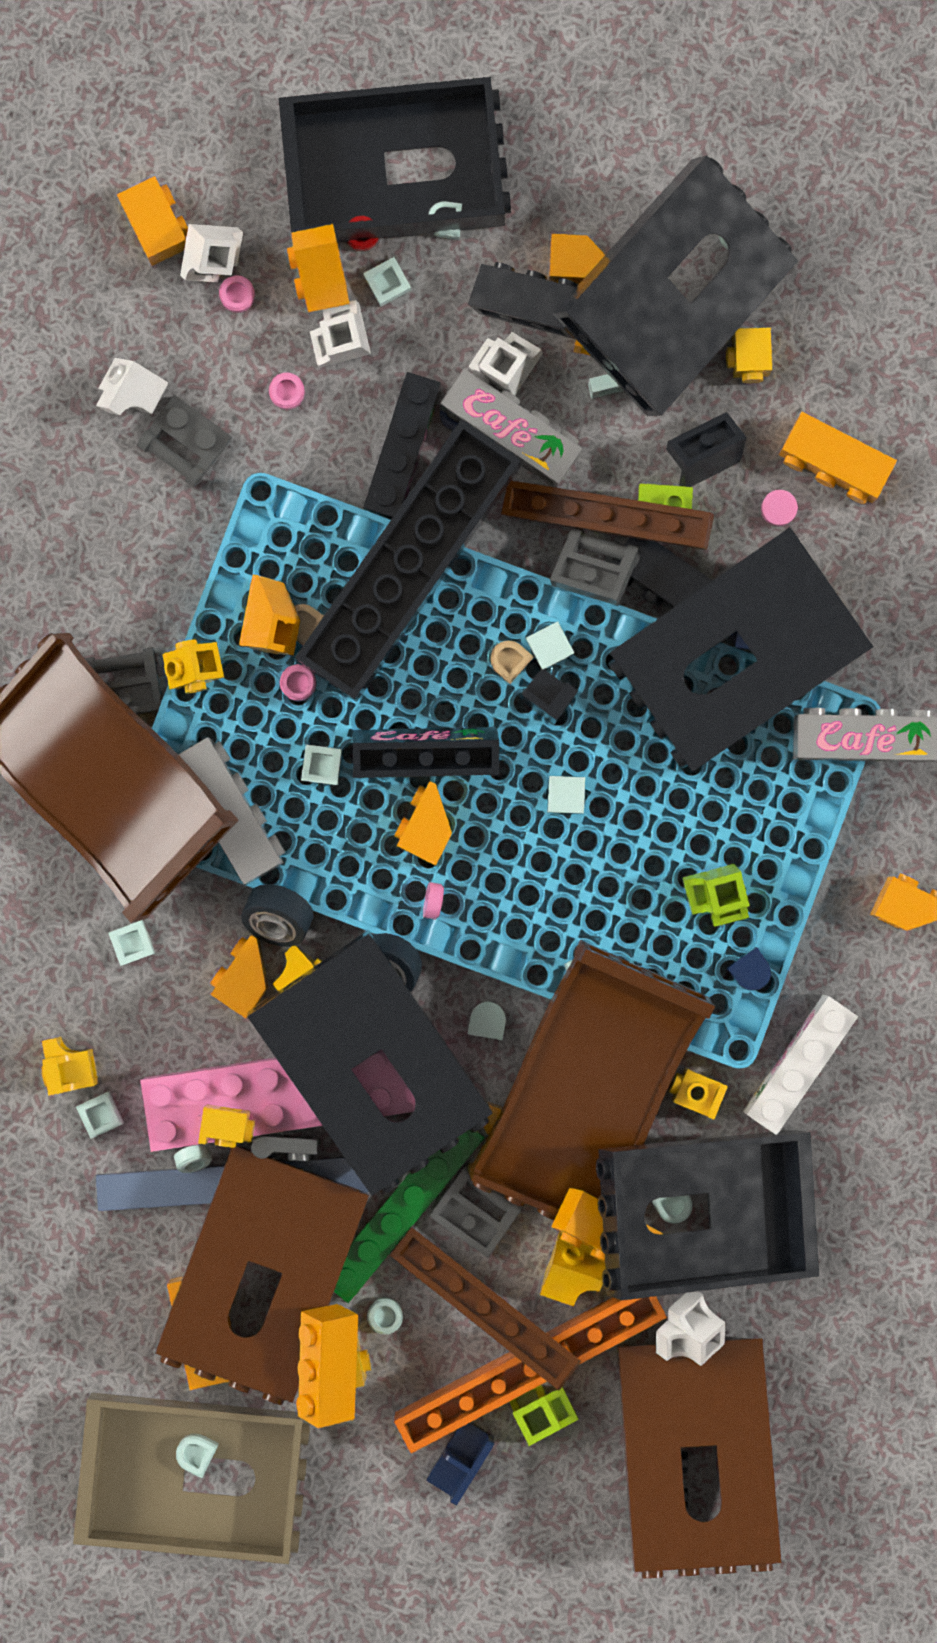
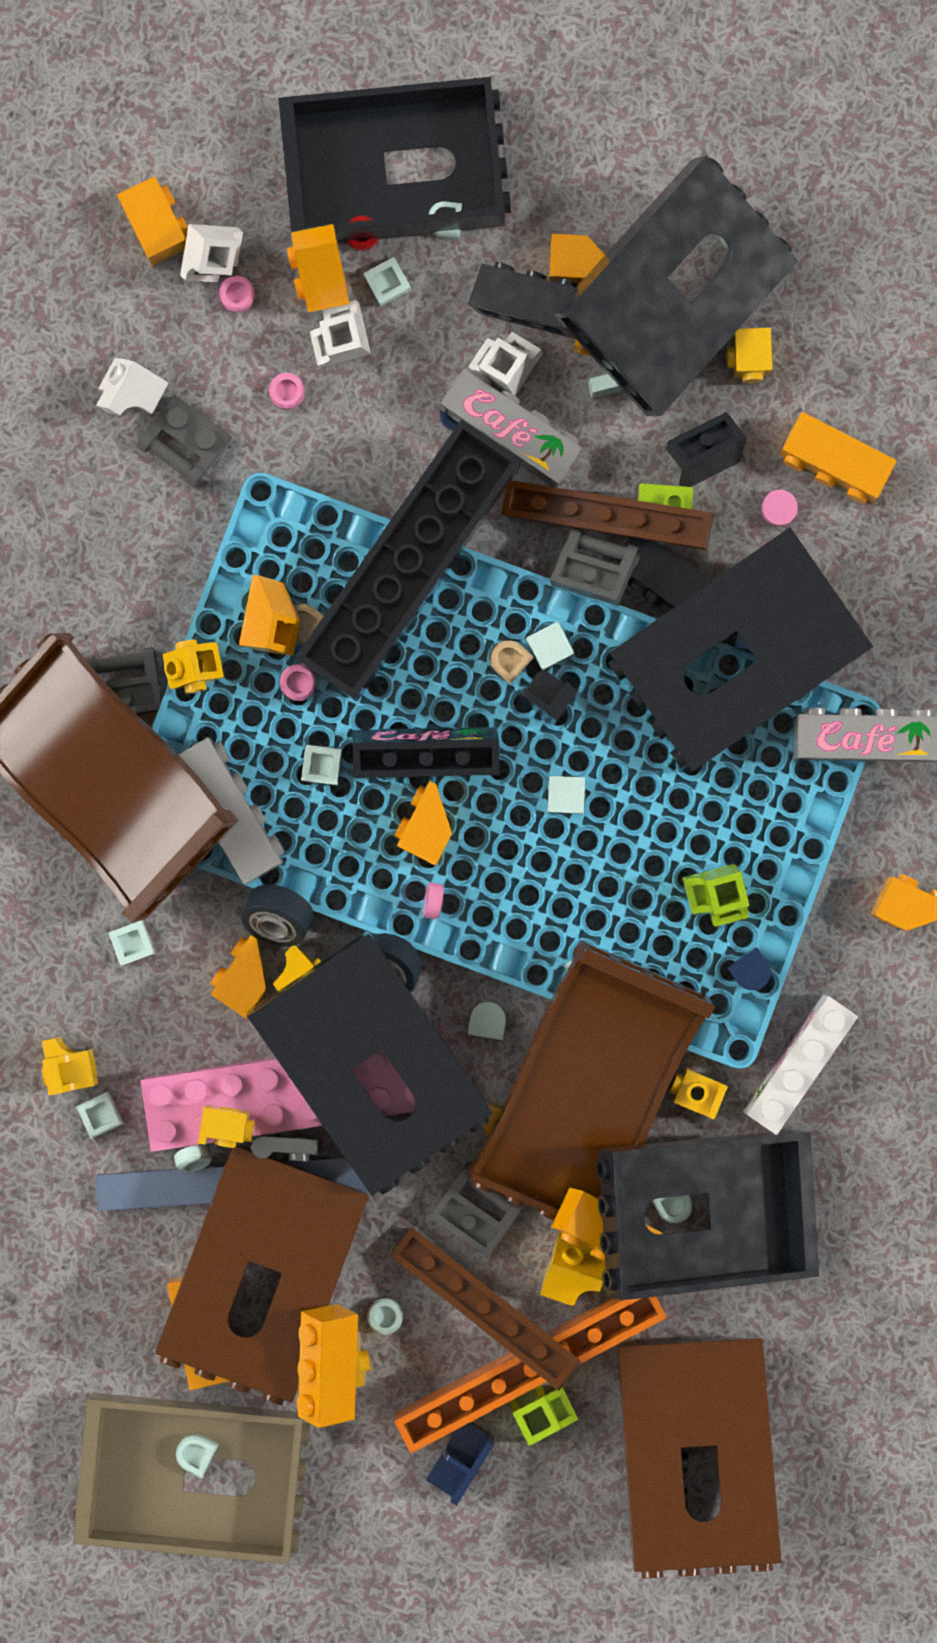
(400, 1214): green plate -> none
(403, 445): black brick -> none
(690, 1330): white brick -> none

